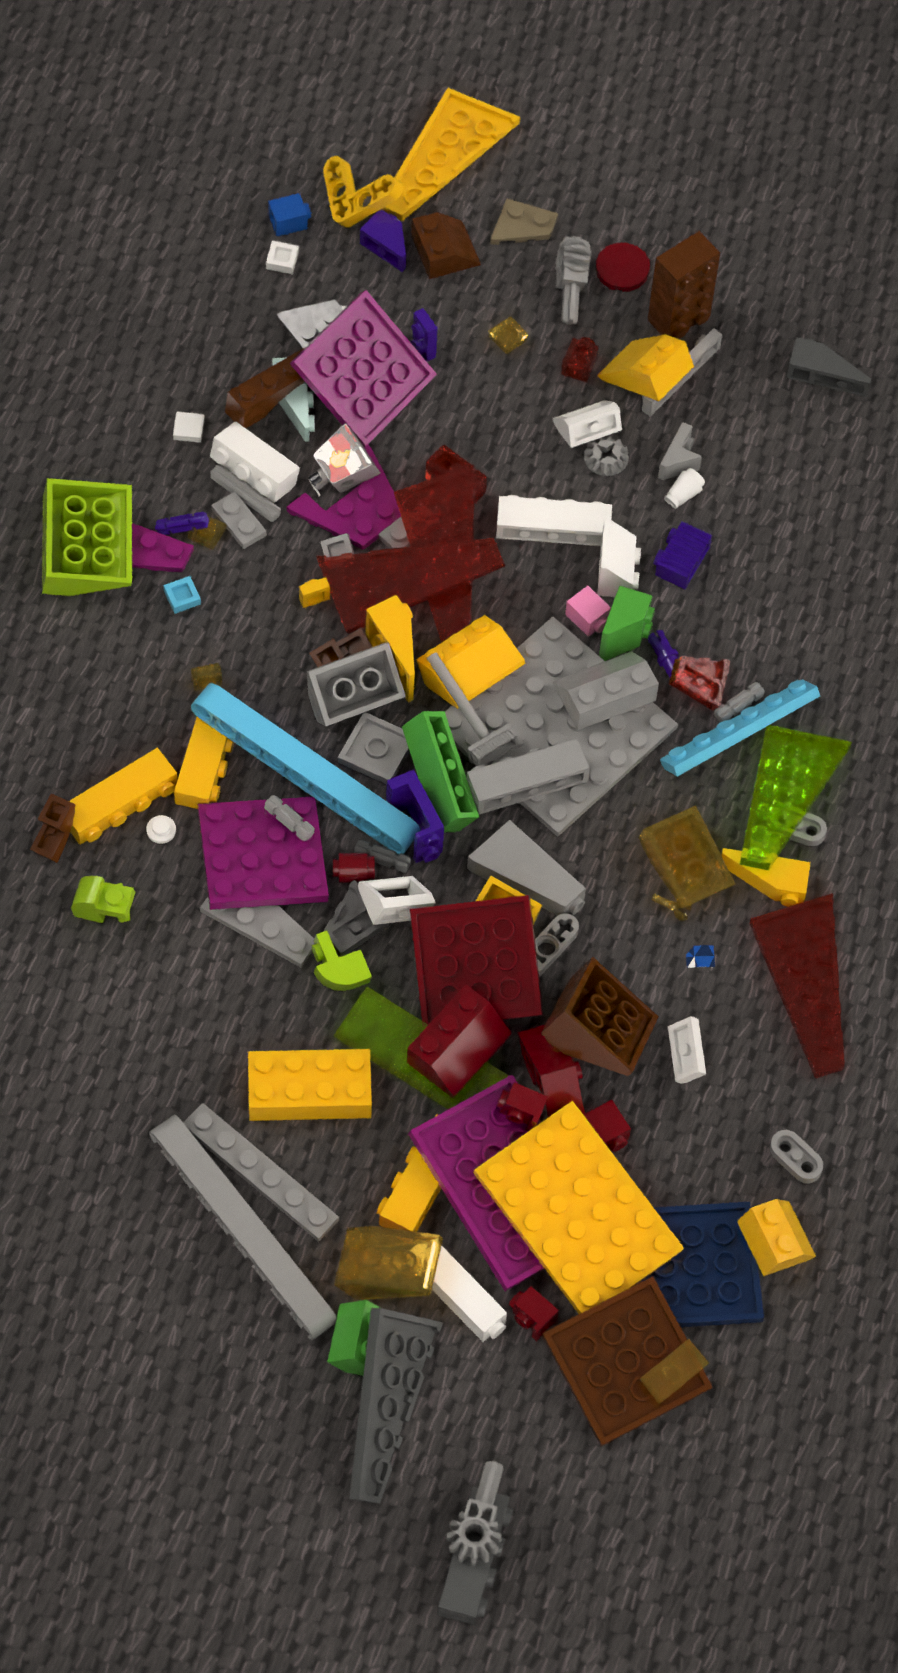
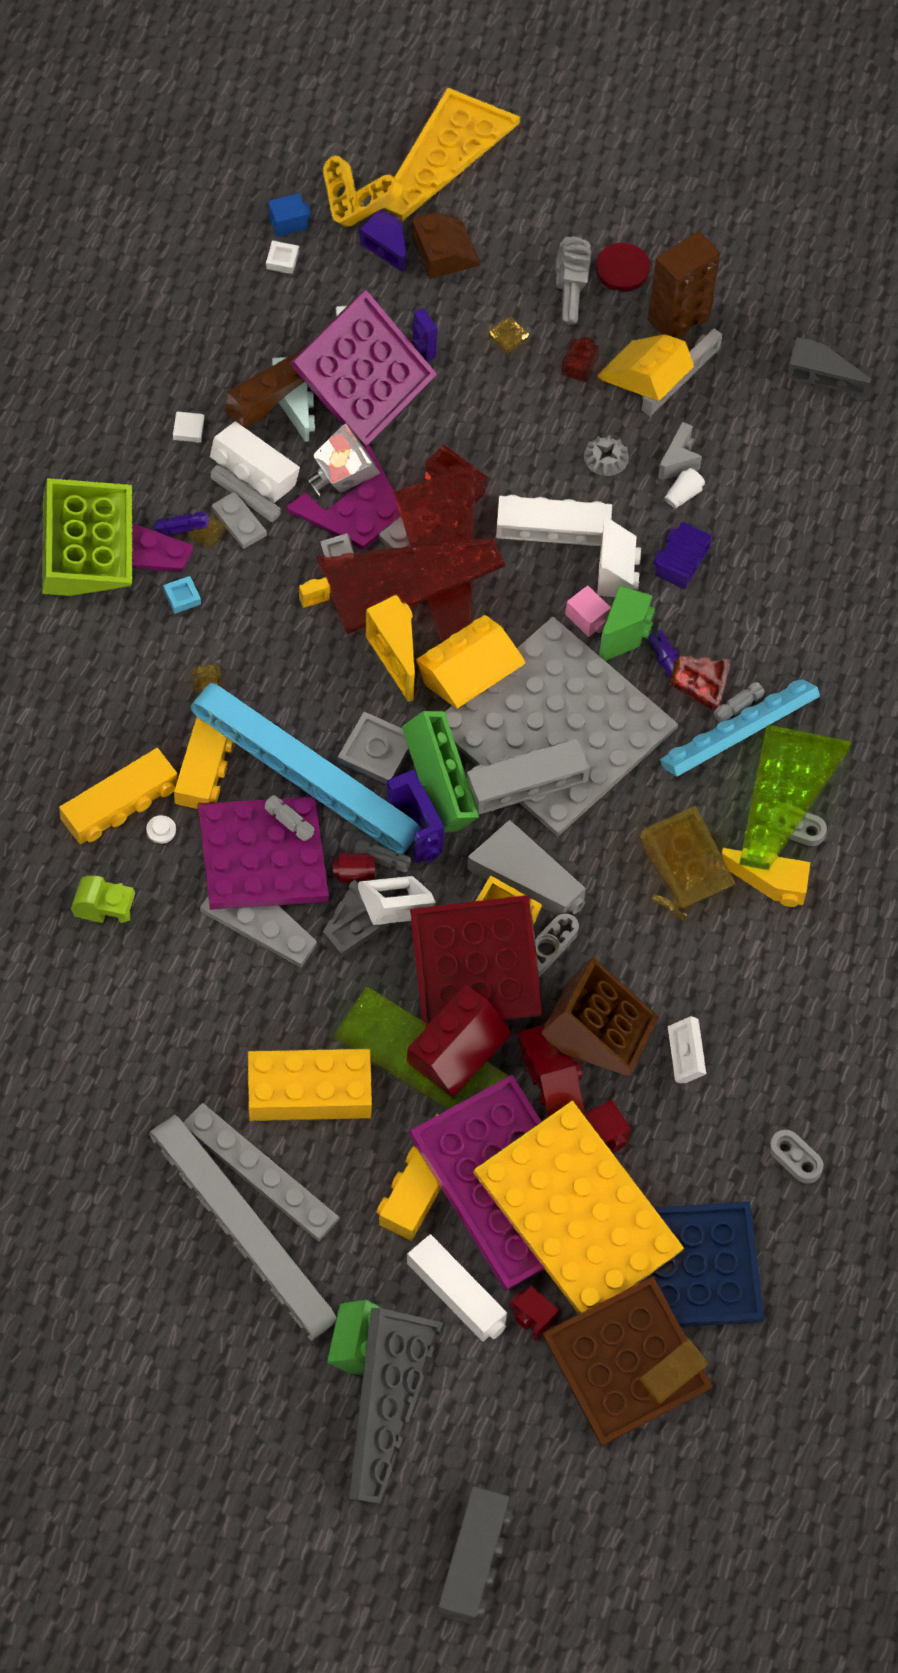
(57, 823): reddish brown slope -> none
(309, 320): wing -> none
(342, 972): lime brick -> none
(345, 647): reddish brown slope -> none
(354, 684): light grey slope -> none
(387, 1263): clear yellow slope -> none
(478, 1518): light grey gear -> none
(490, 745): light grey piece -> none
(521, 1105): dark red brick -> none
(523, 223): dark tan wing -> none
(589, 423): white tile -> none
(607, 689): light grey slope -> none
(701, 956): sticker -> none
(775, 1236): yellow slope -> none
(804, 967): clear red wing -> none

